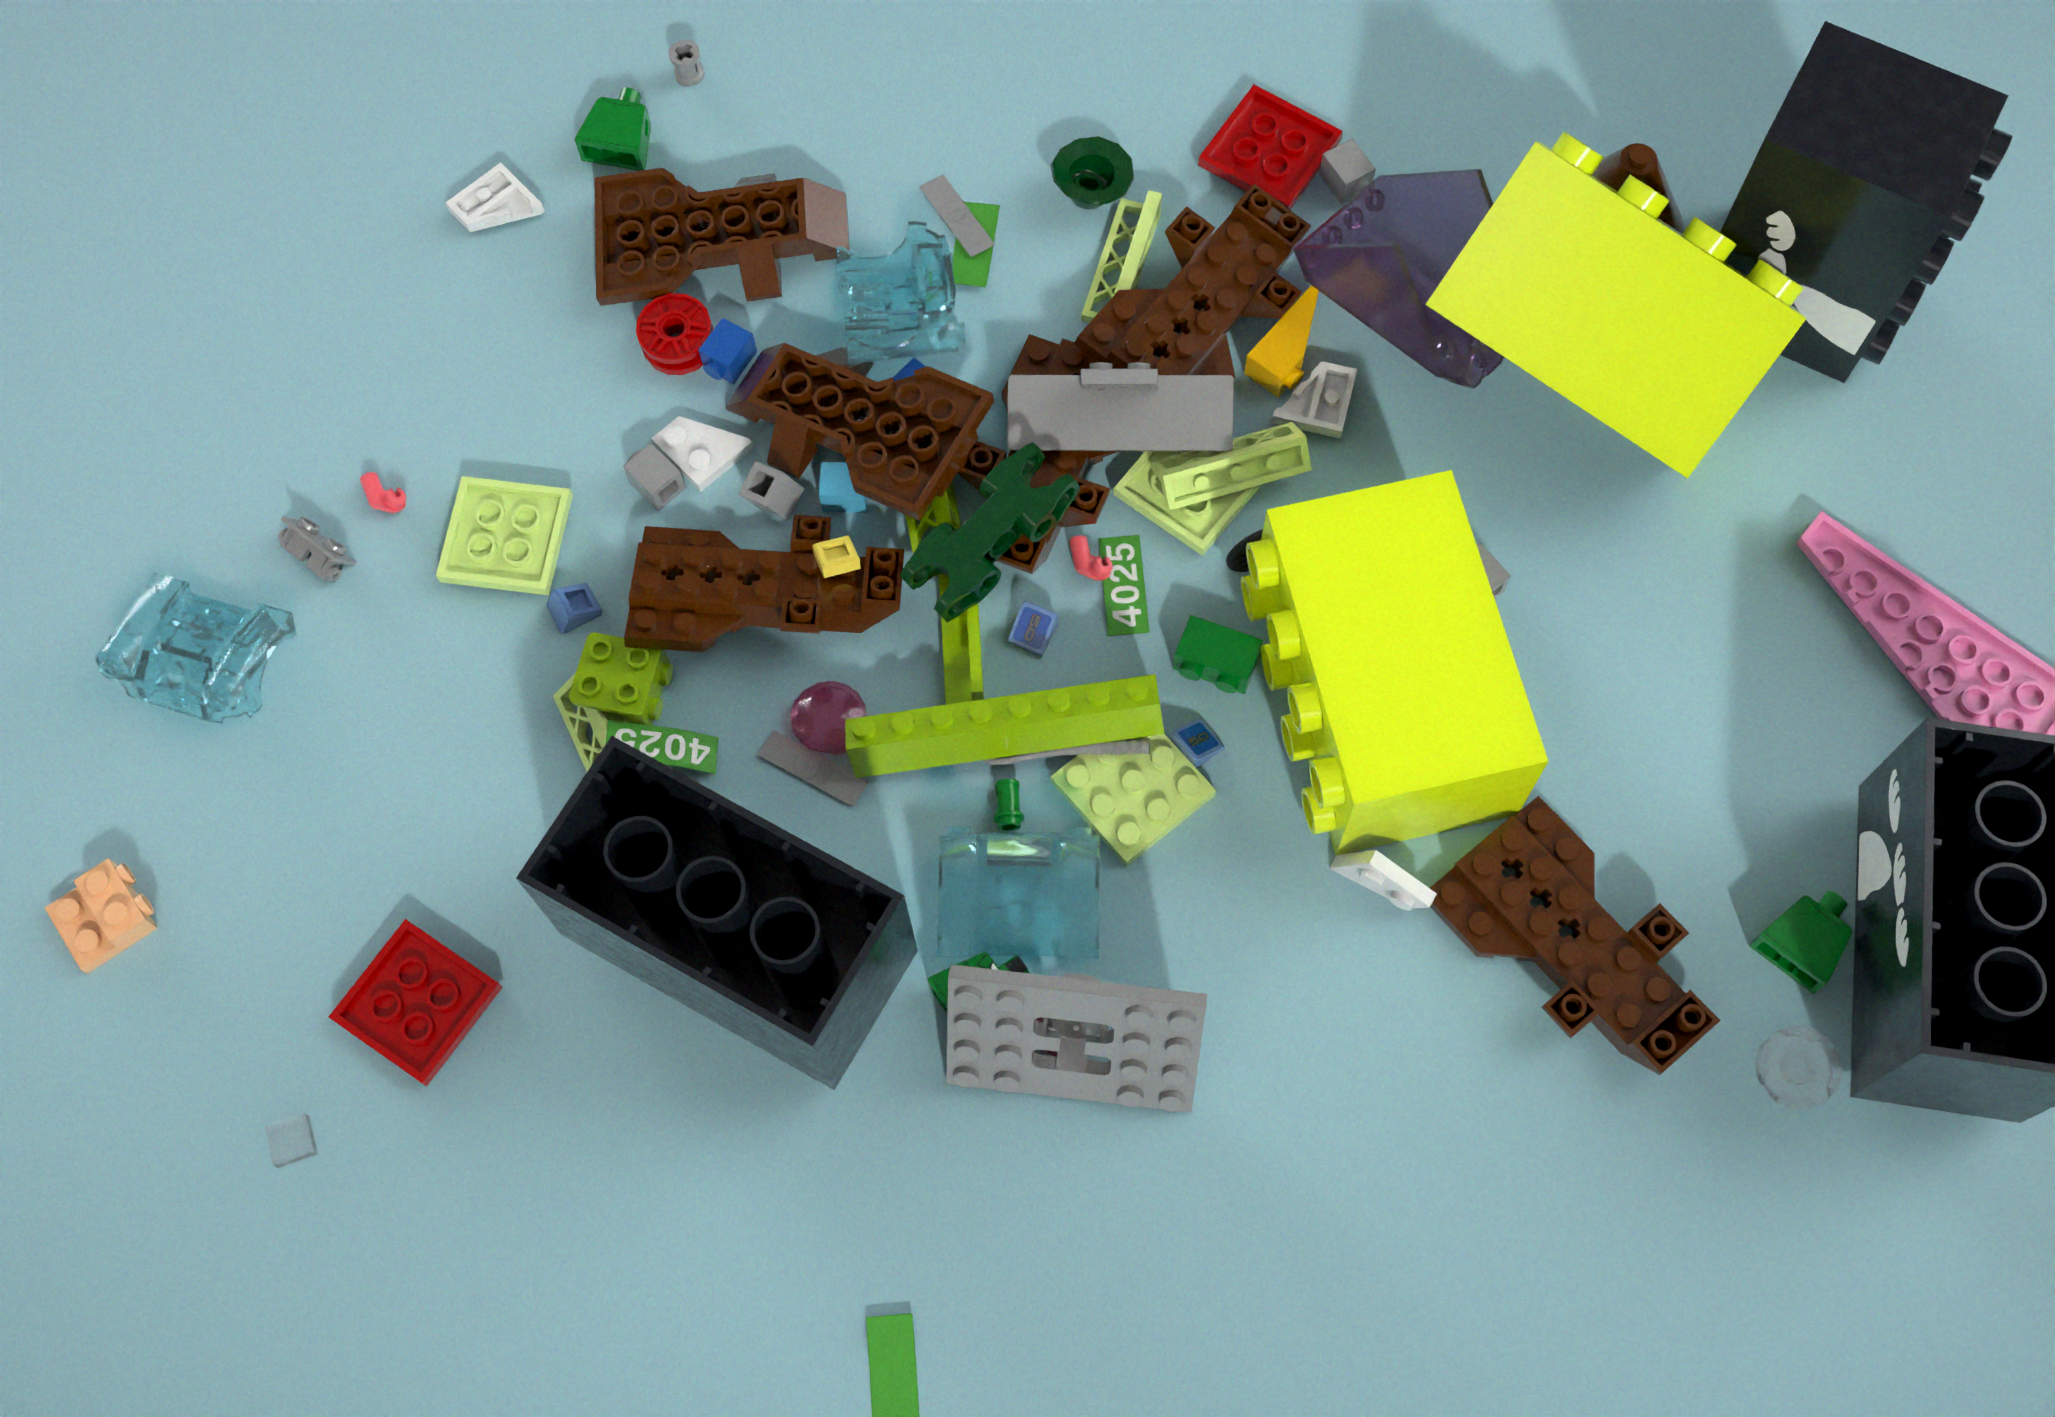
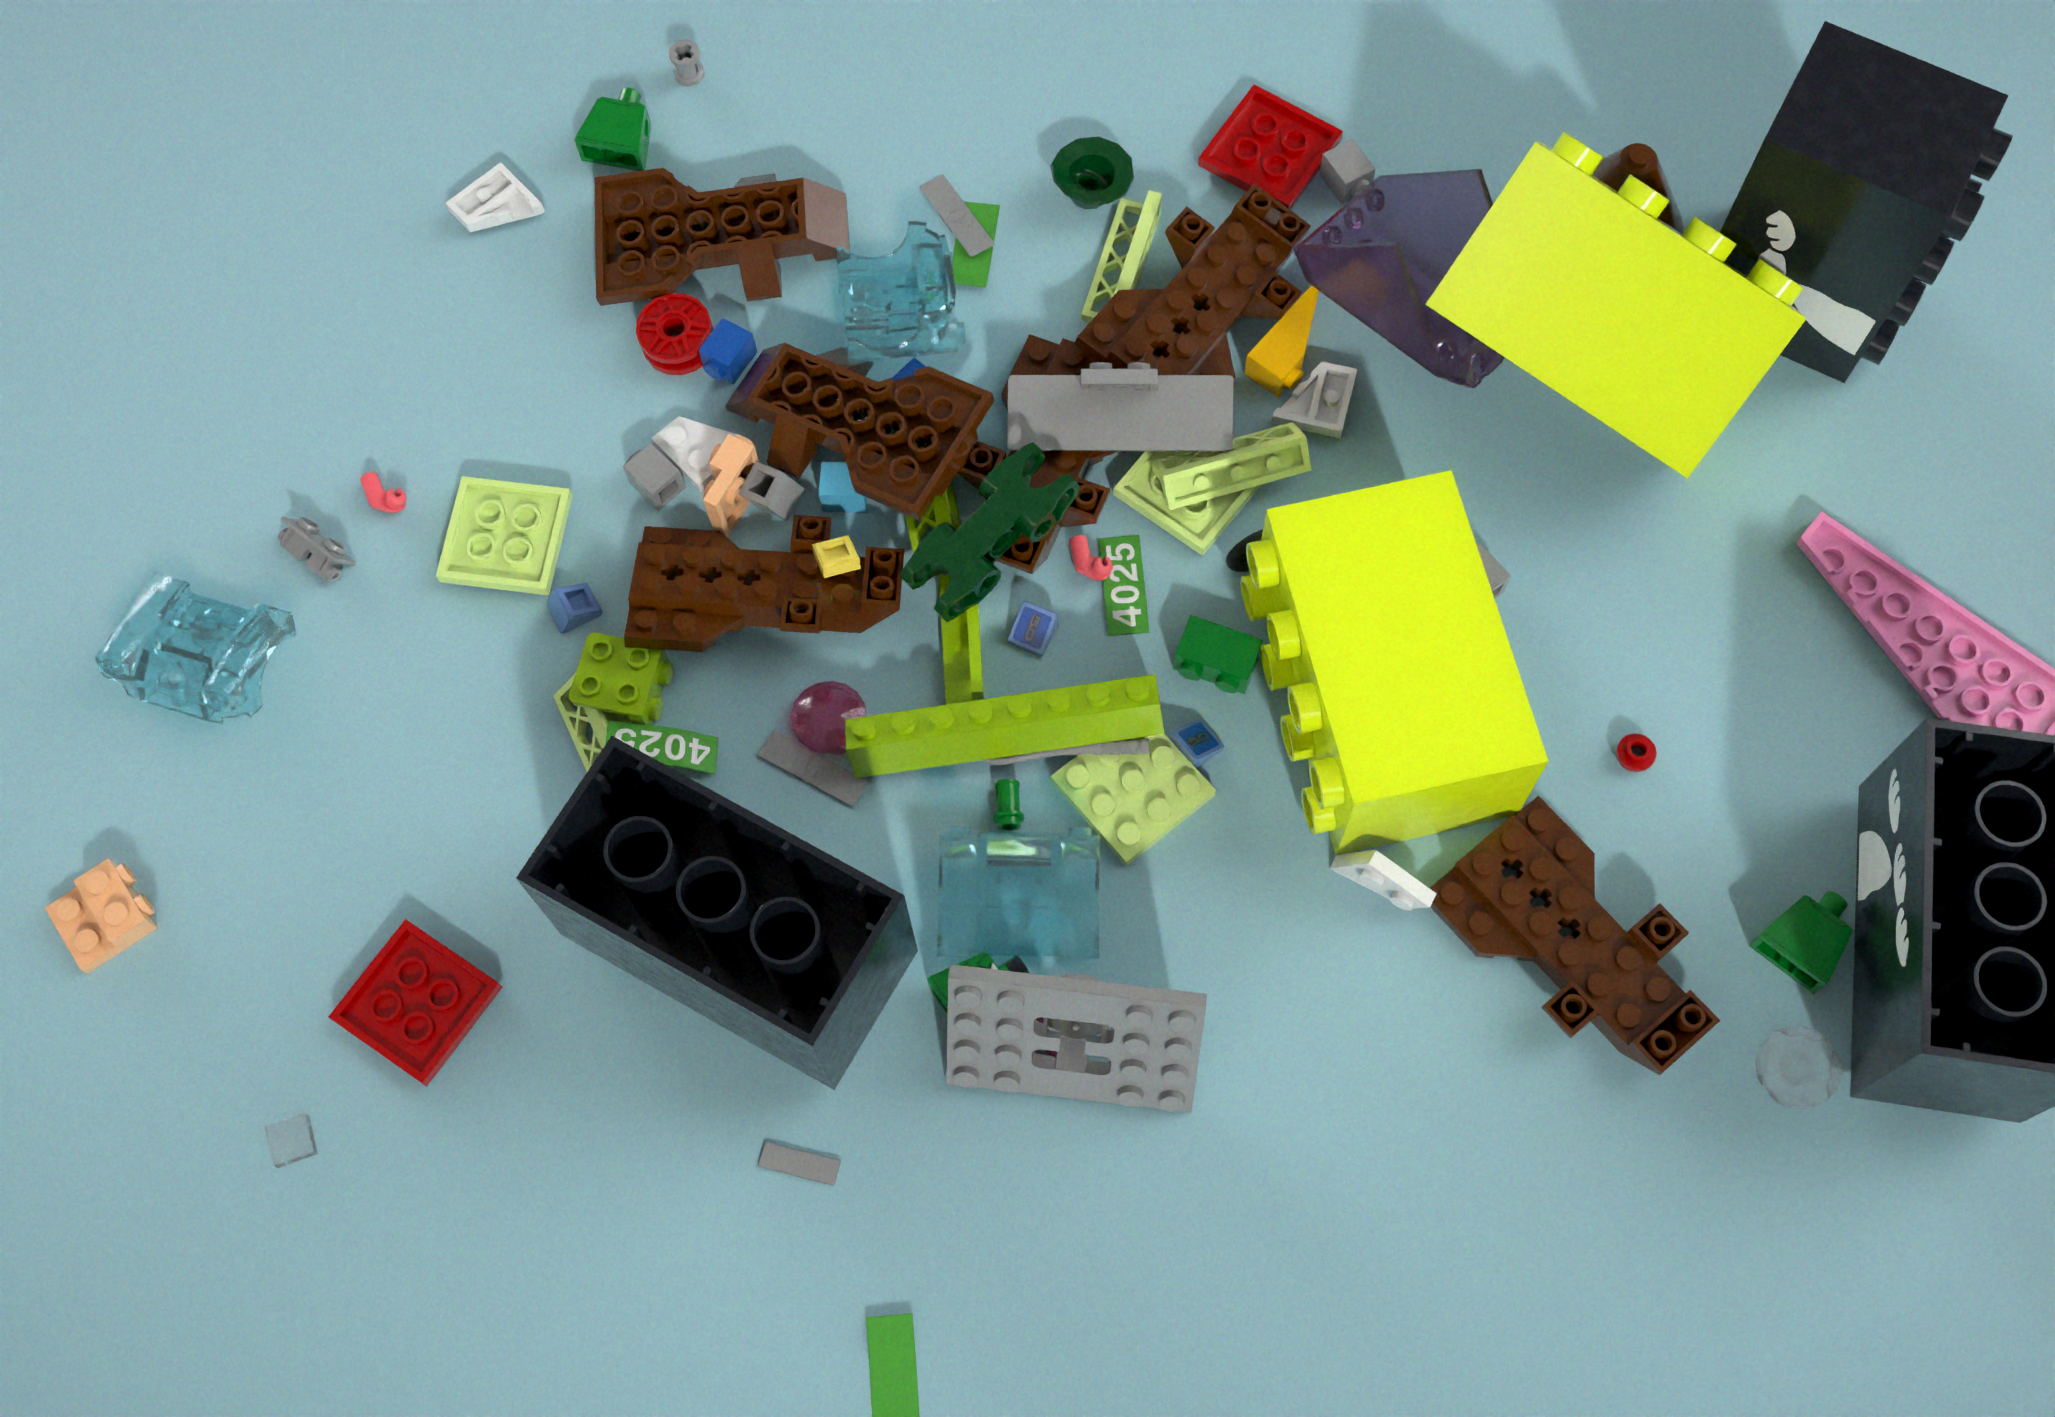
(730, 468): none -> light nougat plate
(799, 1163): none -> light grey window
(1629, 760): none -> red plate

